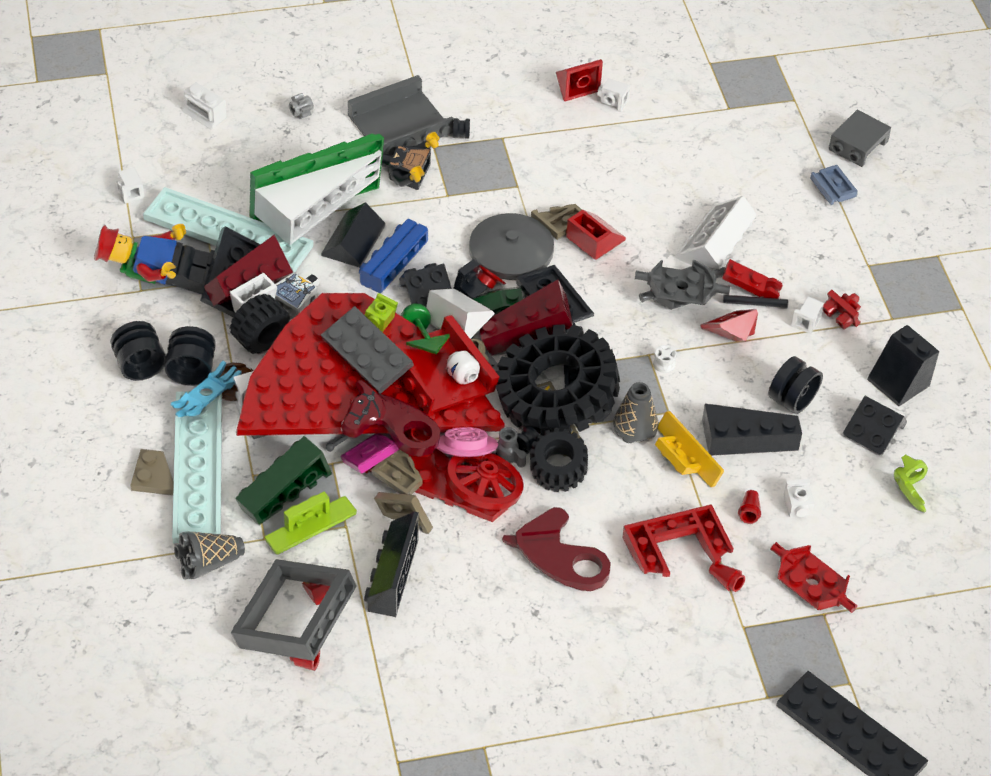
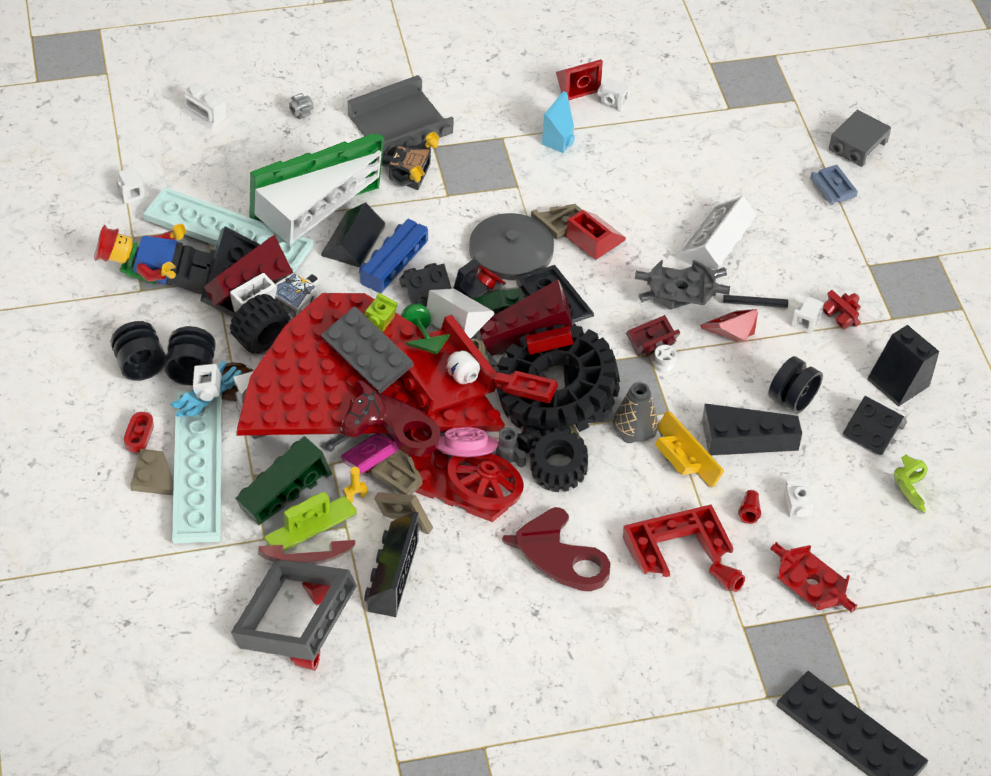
(136, 436): none -> red plate
(206, 552): dark grey cone -> none
(208, 386): none -> white brick
(336, 550): none -> dark red slope
(356, 486): none -> yellow bar
(461, 128): black wheel -> none
(527, 385): none -> red hinge
(549, 340): none -> red slope
(558, 125): none -> medium azure slope
(651, 335): none -> dark red bracket
(751, 280): red hinge -> none

